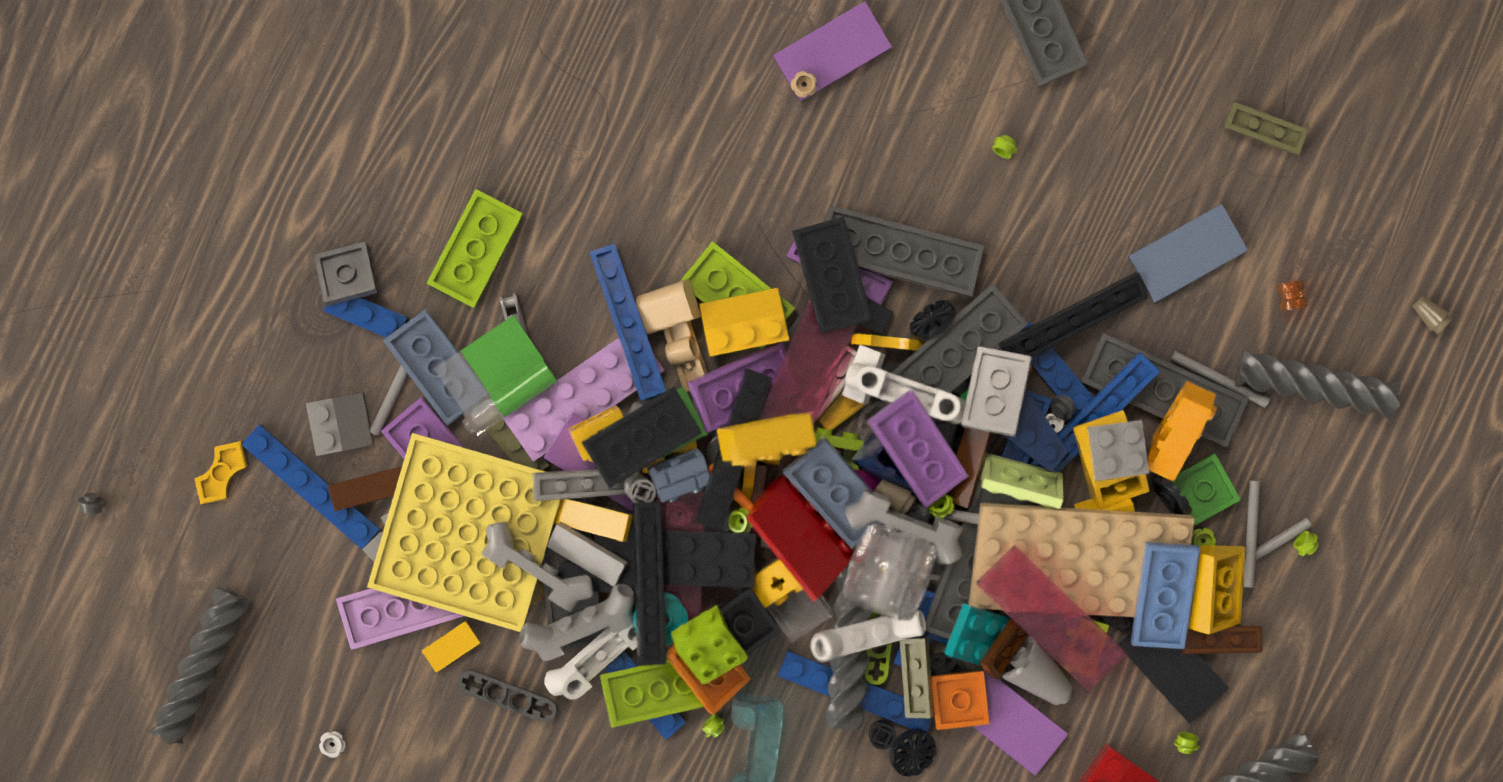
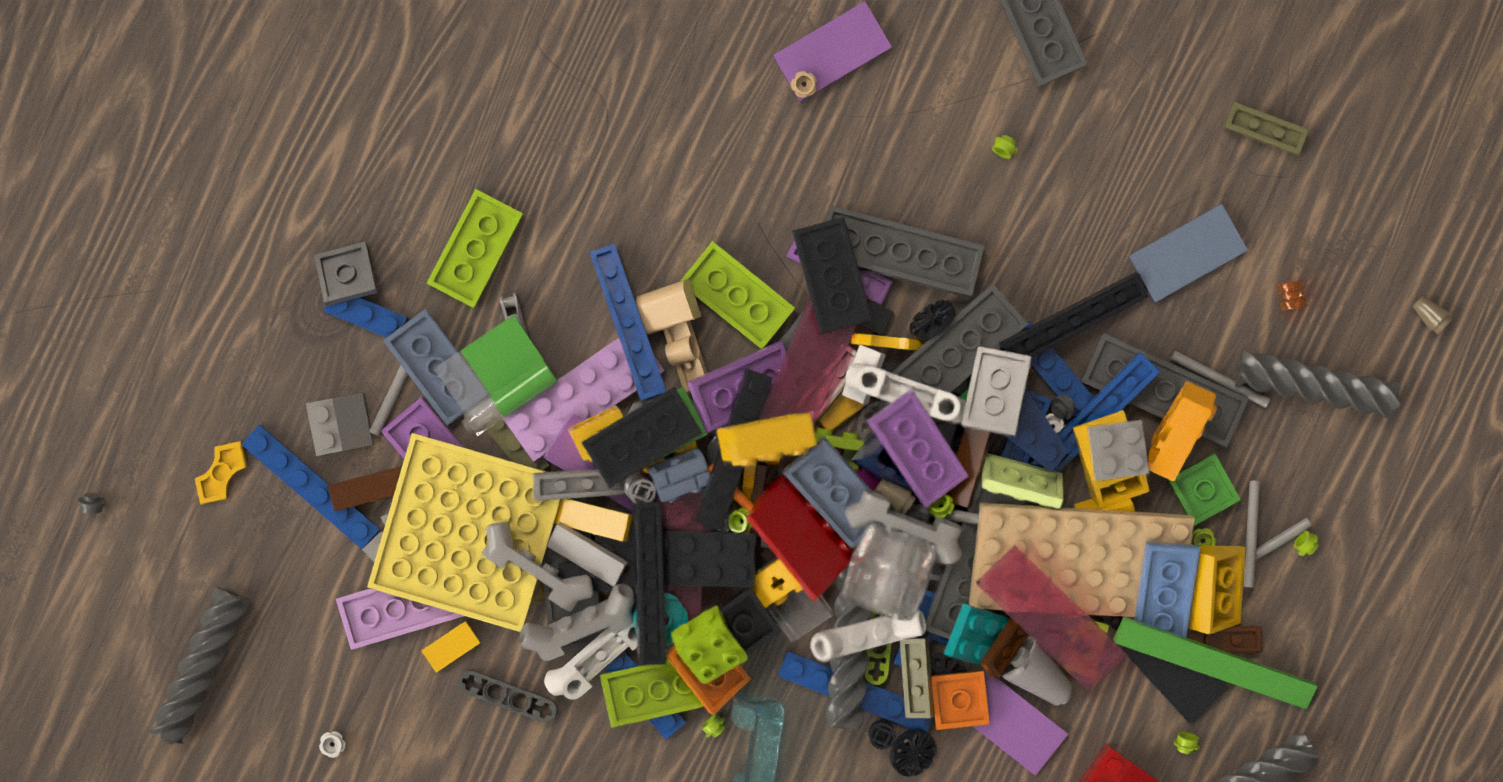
(744, 322): yellow slope -> none
(1171, 496): black wheel -> none
(1215, 662): none -> bright green tile

